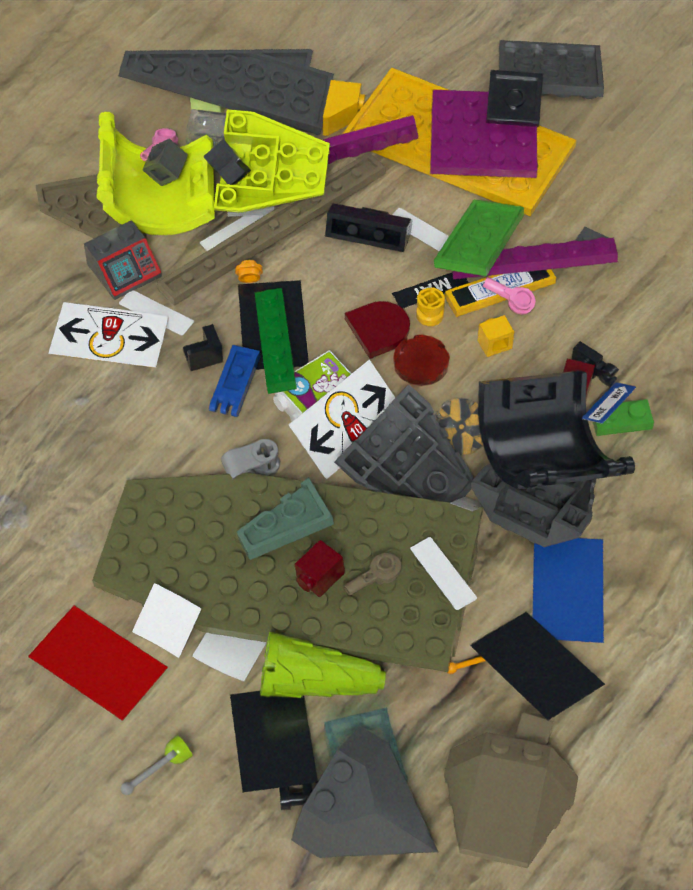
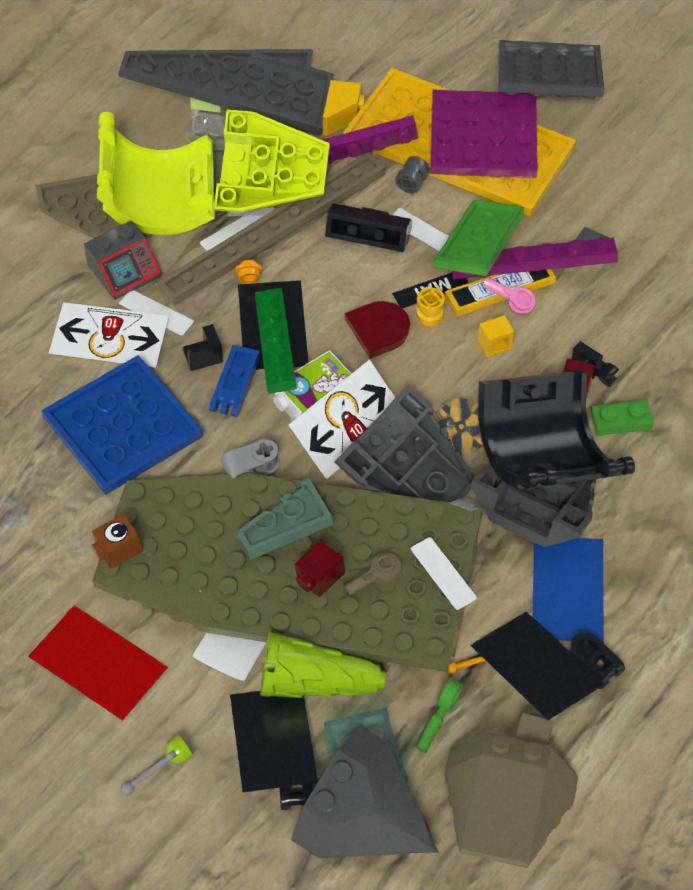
(116, 541): none -> dark orange brick
(122, 424): none -> blue plate
(160, 136): bright pink plate -> none
(165, 162): dark grey brick -> none
(166, 620): white sticker -> none
(227, 162): black panel -> none
(413, 173): none -> dark grey wheel
(421, 360): clear red tile -> none
(446, 703): none -> bright green piece
(514, 98): black tile -> none
(590, 650): none -> black plate
(609, 402): sticker -> none

